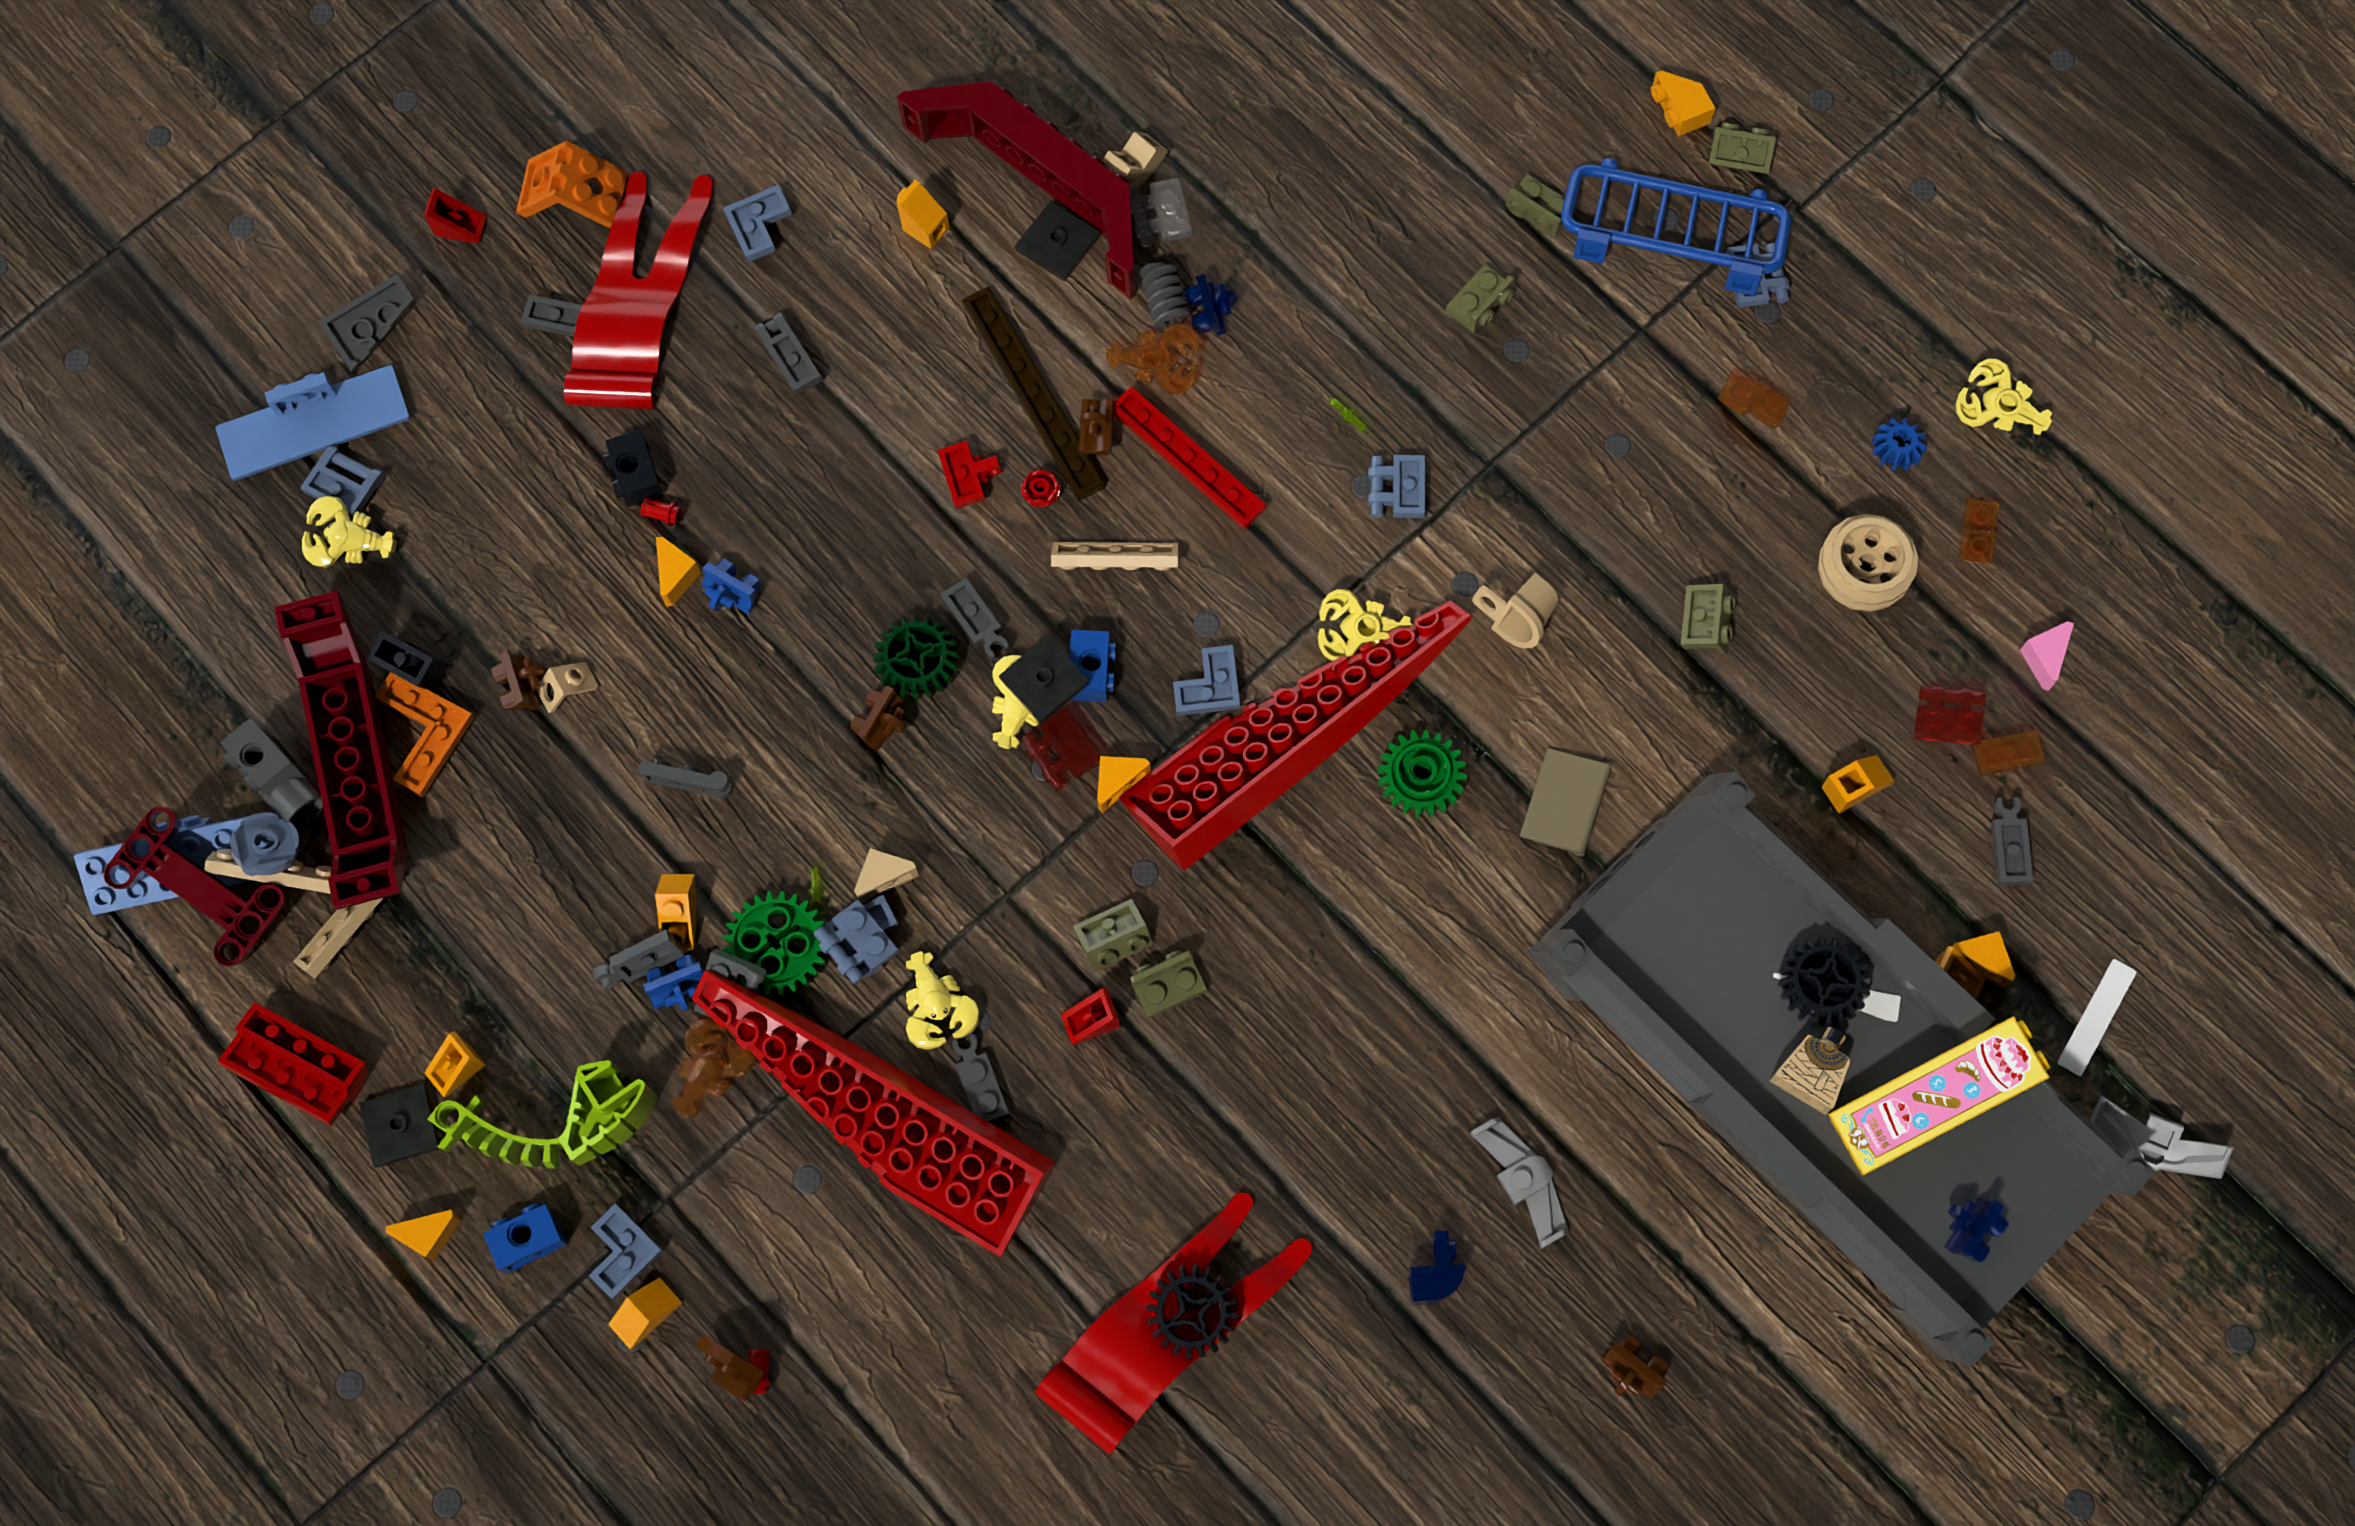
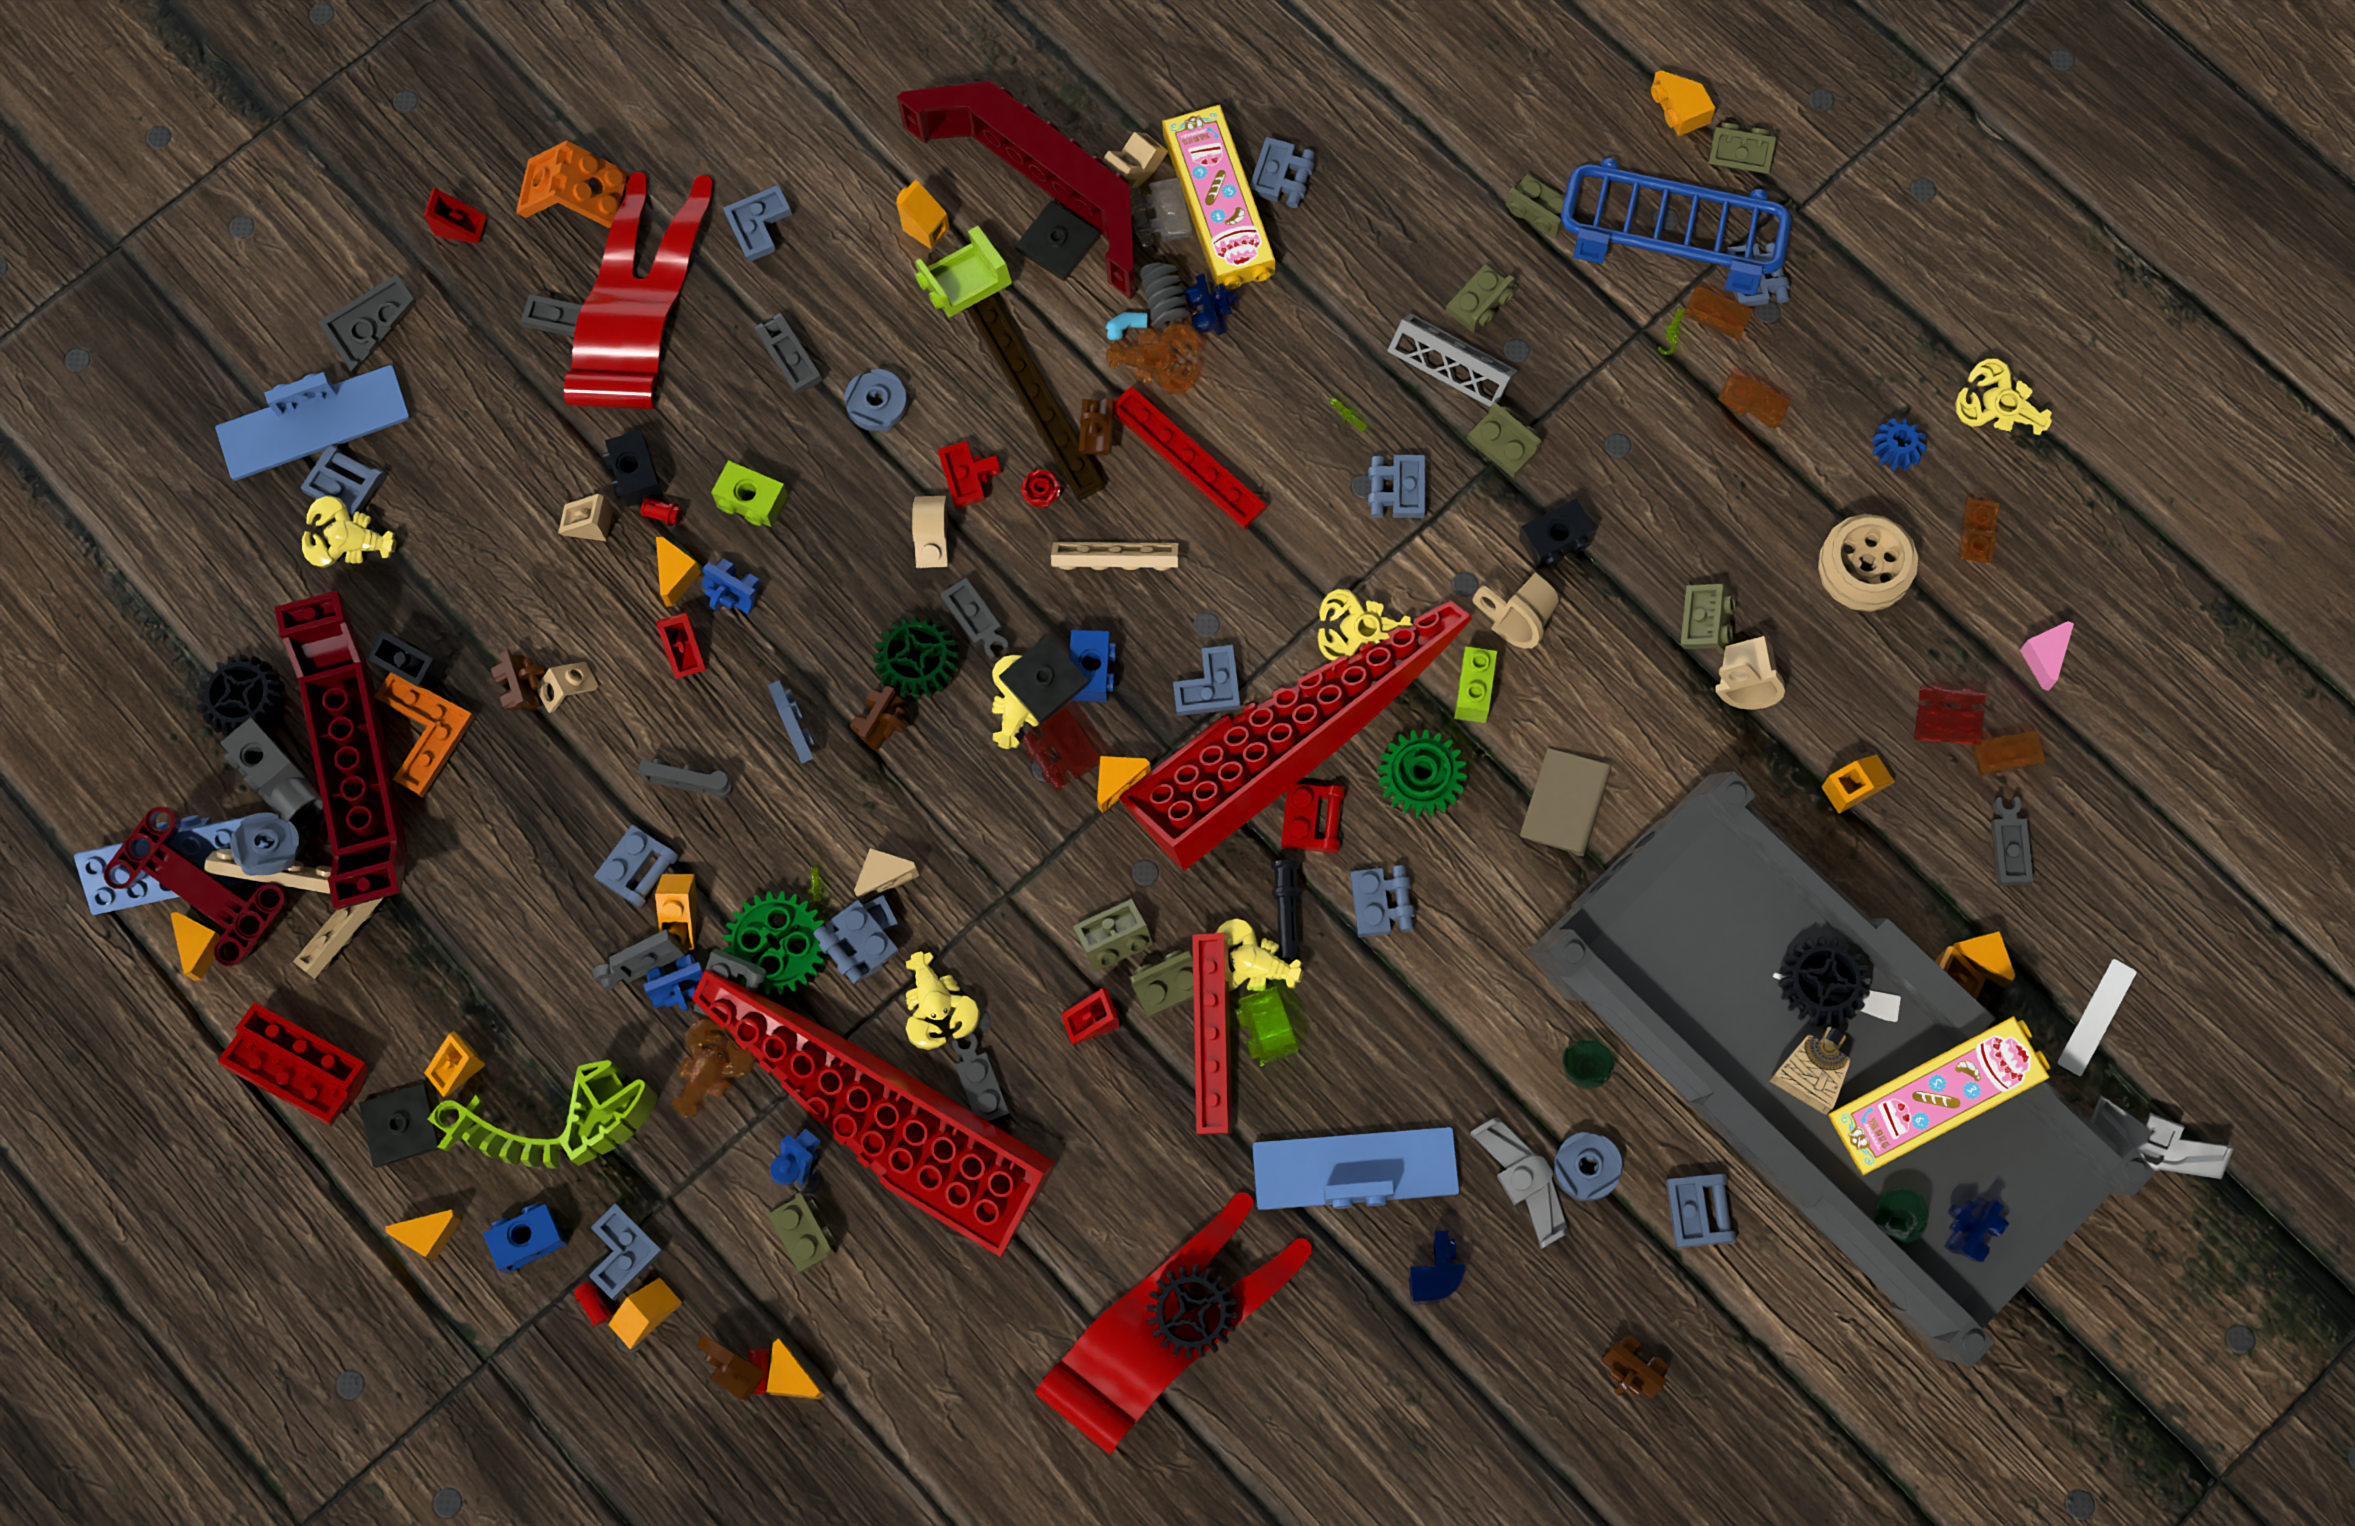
(194, 945): none -> light orange slope
(264, 685): none -> black gear
(587, 518): none -> tan slope
(592, 1303): none -> red pin
(628, 861): none -> sand blue plate
(681, 645): none -> red slope
(738, 481): none -> lime brick
(788, 1376): none -> light orange slope
(790, 715): none -> sand blue plate
(795, 1159): none -> blue hips
(802, 1234): none -> olive bracket
(869, 385): none -> sand blue plate
(930, 531): none -> tan brick
(964, 275): none -> lime panel
(1123, 321): none -> medium azure arm
(1212, 1034): none -> red plate
(1219, 198): none -> brick
(1256, 961): none -> light yellow animal
(1267, 1026): none -> clear neon green brick
(1272, 169): none -> sand blue plate
(1286, 894): none -> black pin
(1301, 818): none -> red plate
(1355, 1169): none -> medium blue bracket
(1371, 905): none -> sand blue plate
(1457, 350): none -> light grey fence
(1475, 684): none -> lime brick
(1505, 439): none -> olive bracket
(1567, 519): none -> black brick
(1588, 1064): none -> clear green hair
(1591, 1147): none -> sand blue plate
(1672, 331): none -> clear neon green hand
(1690, 1213): none -> sand blue plate
(1718, 312): none -> clear orange plate
(1750, 675): none -> tan container
(1902, 1215): none -> clear green hair

